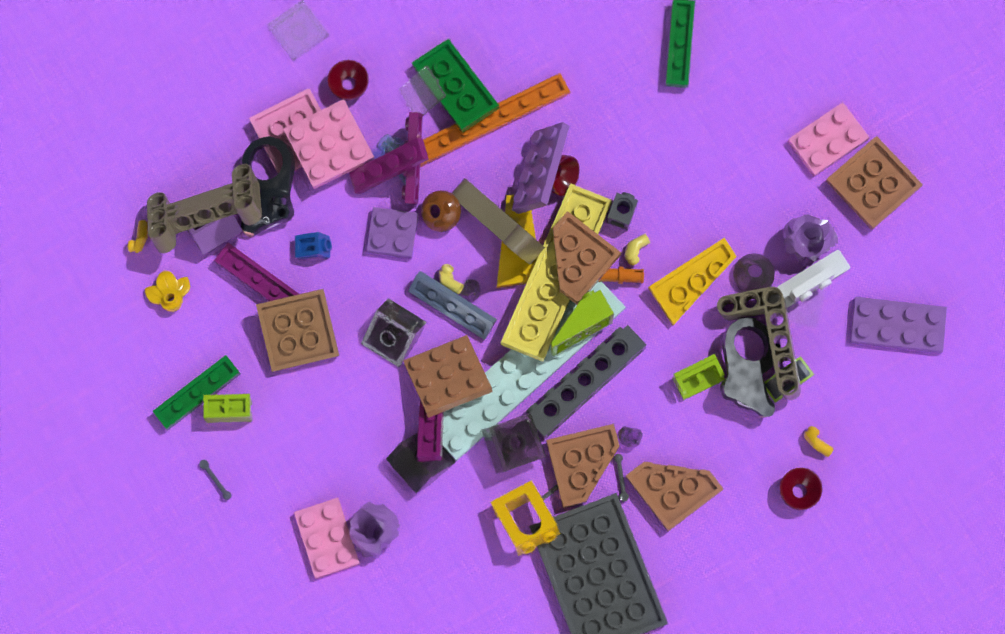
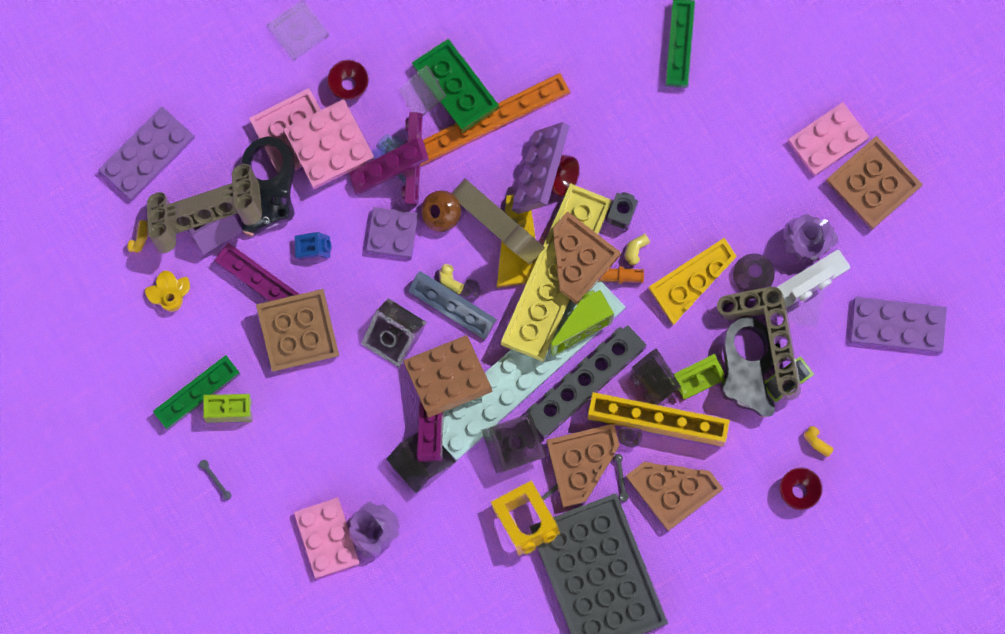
(146, 153): none -> medium lavender plate
(655, 379): none -> clear smoke slope
(658, 419): none -> yellow brick

